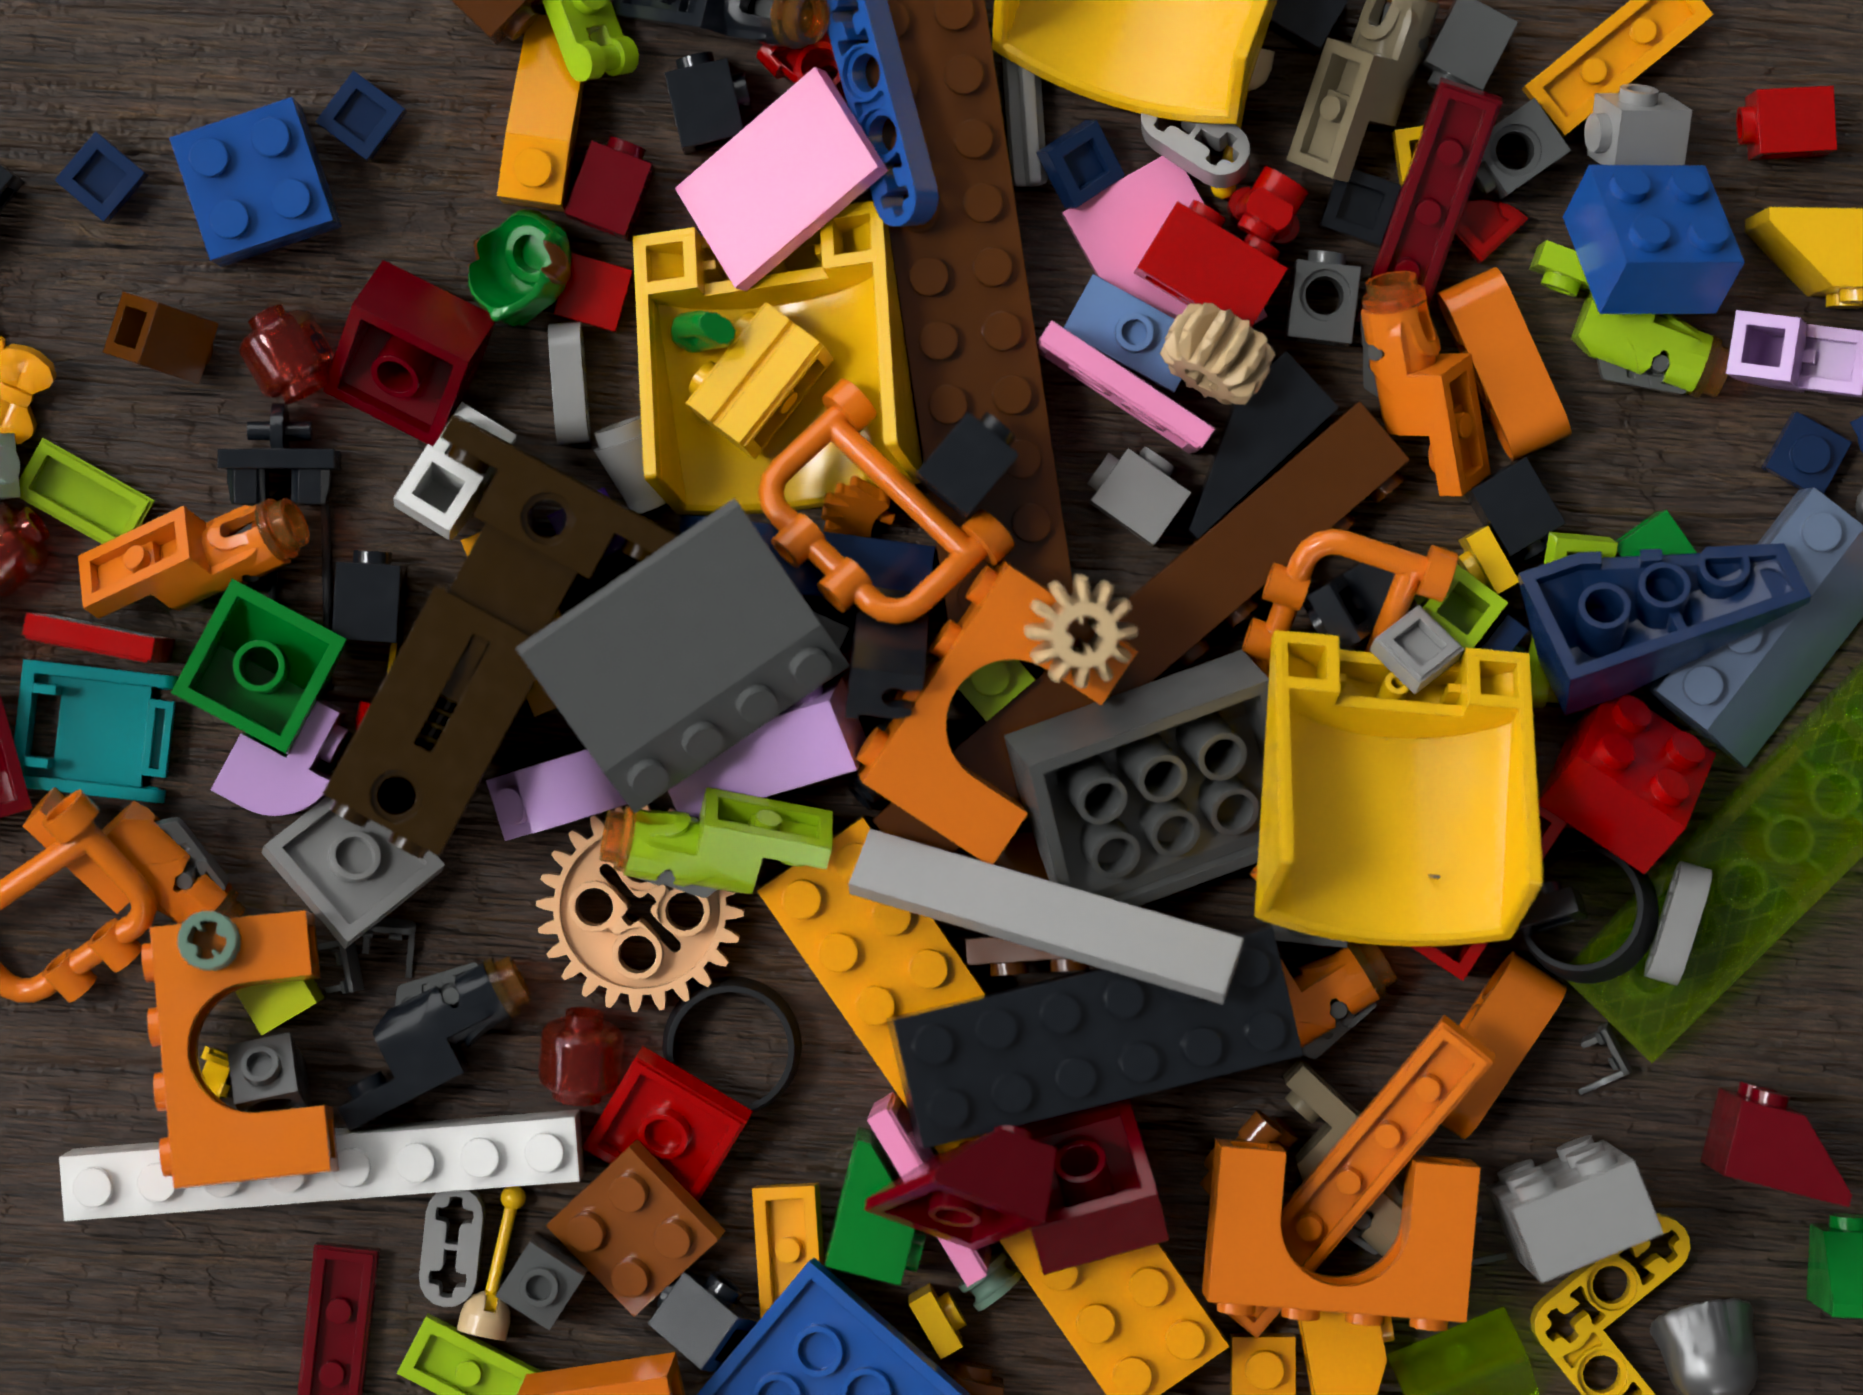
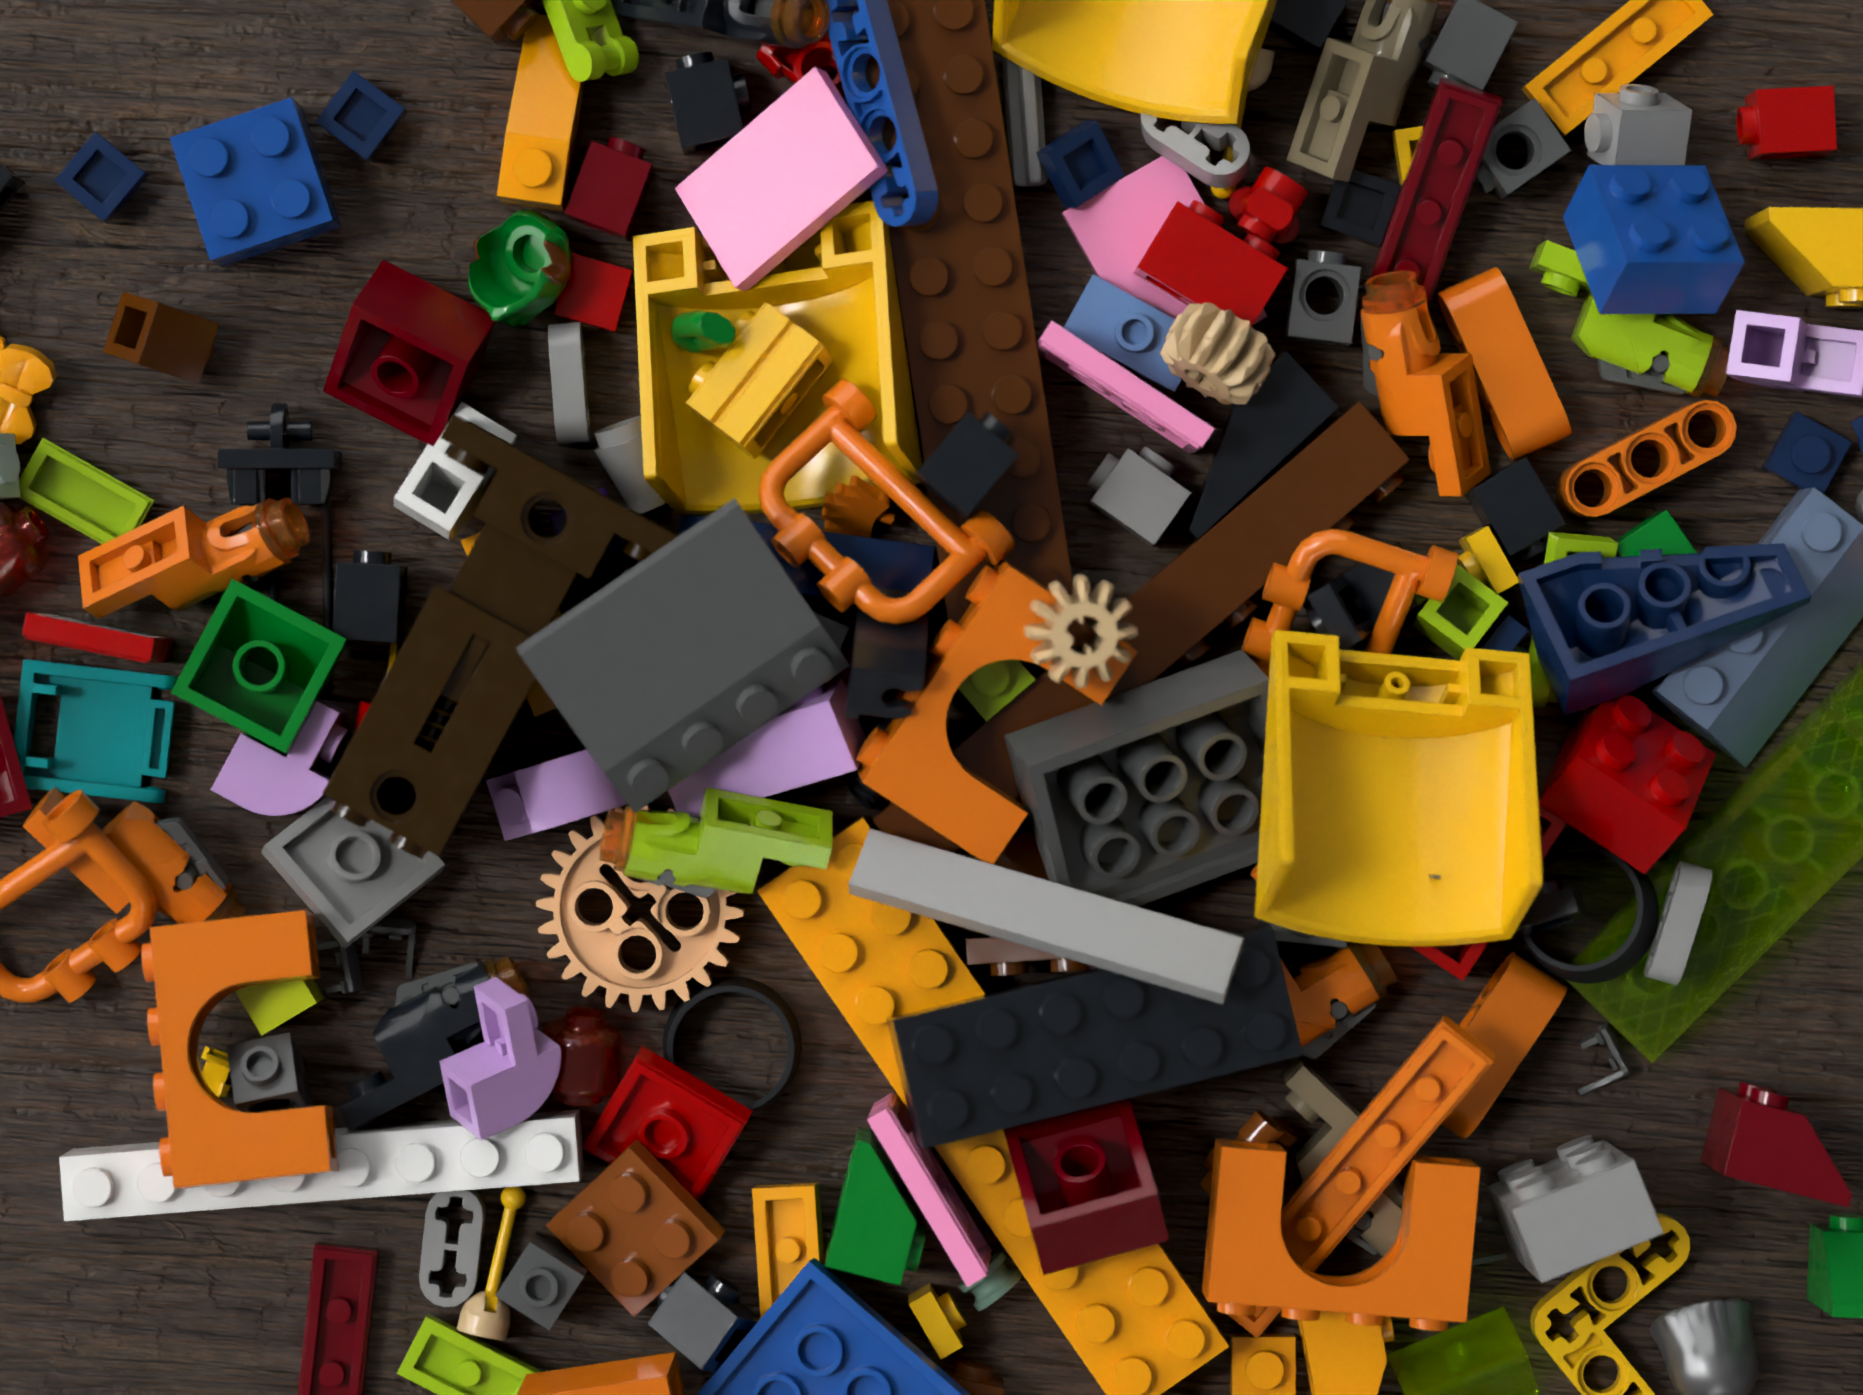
(193, 953): sand green bush -> none
(287, 354): clear red head -> none
(508, 1072): none -> lavender brick
(974, 1190): dark red slope -> none
(1416, 649): light grey tile -> none
(1486, 226): red tile -> none
(1676, 454): none -> orange beam

